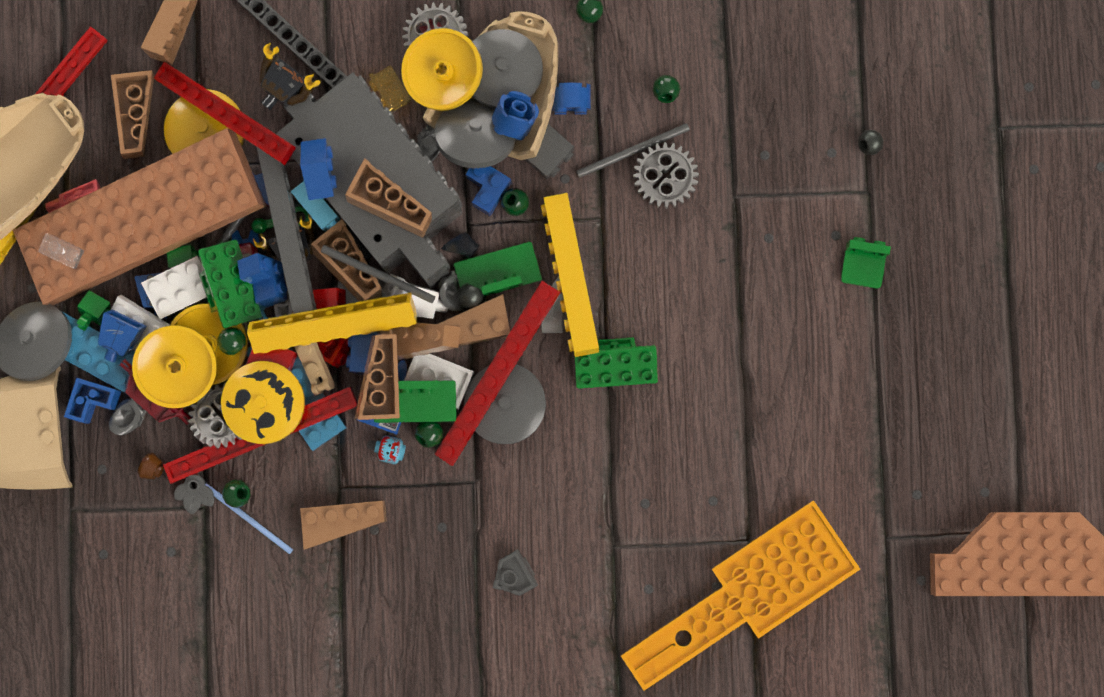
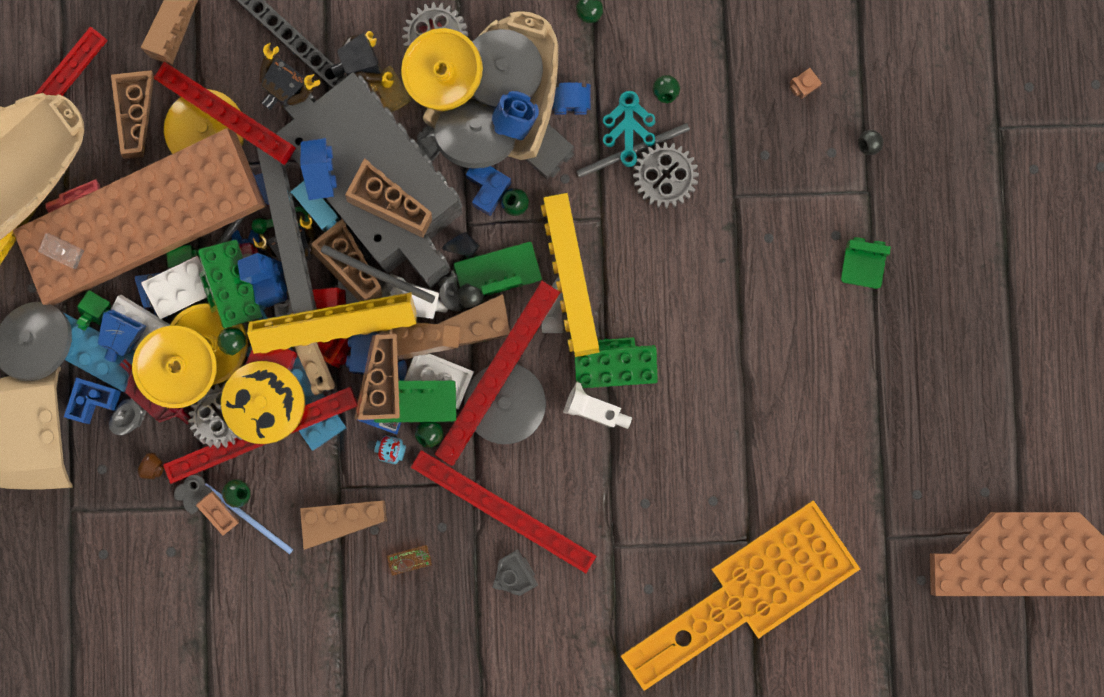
(217, 513): none -> nougat plate
(359, 57): none -> black torso
(409, 560): none -> clear orange tile
(503, 511): none -> red plate
(593, 409): none -> white piece
(628, 125): none -> teal plant
(804, 83): none -> nougat bracket

